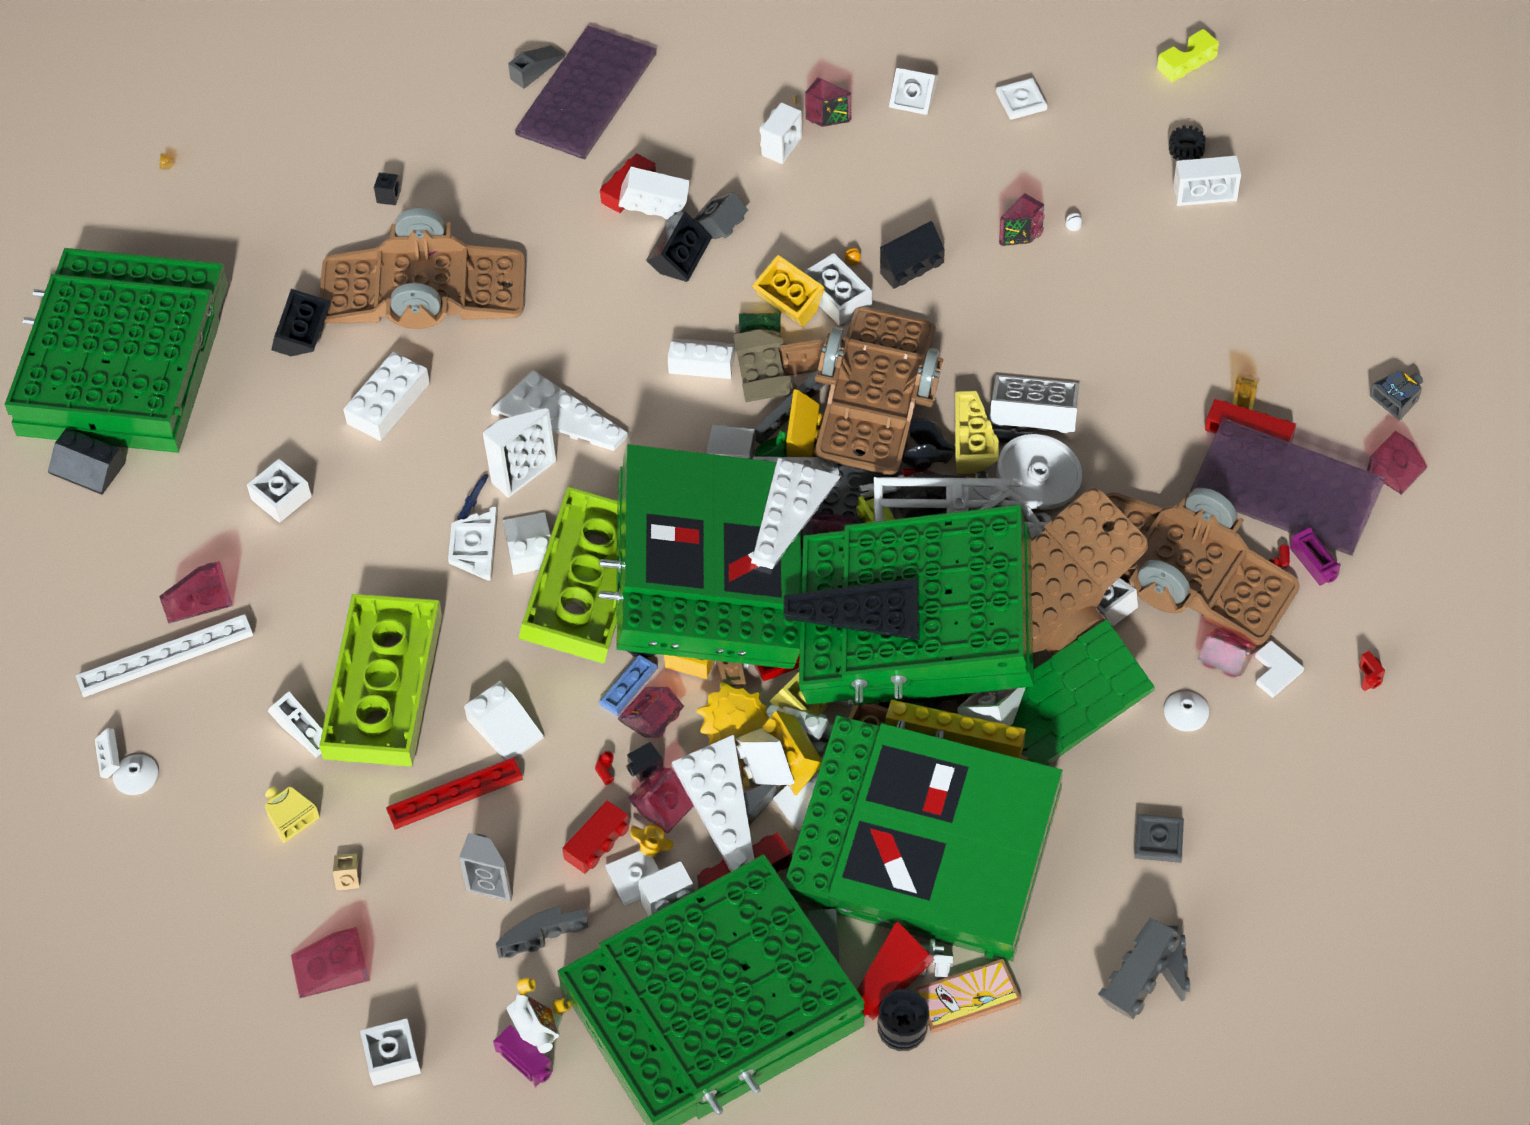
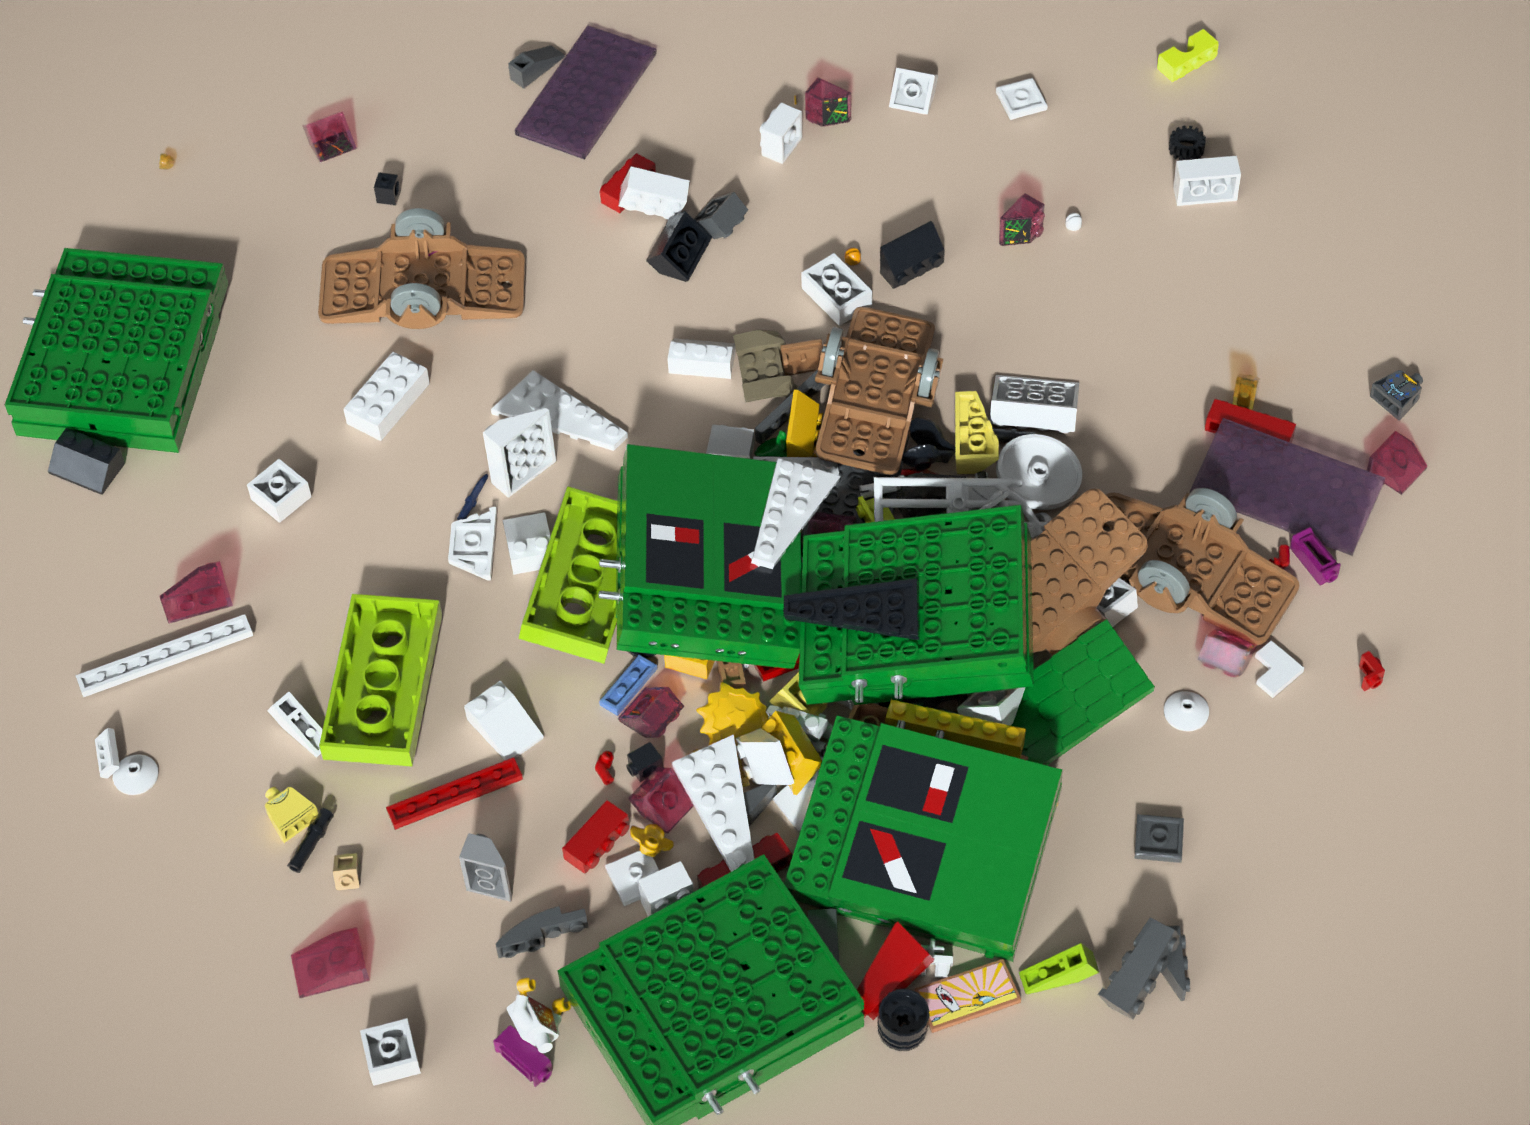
(300, 324): black slope -> none
(314, 833): none -> black pin
(329, 136): none -> clear pink slope
(758, 321): clear green hinge -> none
(789, 290): yellow slope -> none
(1060, 970): none -> lime slope

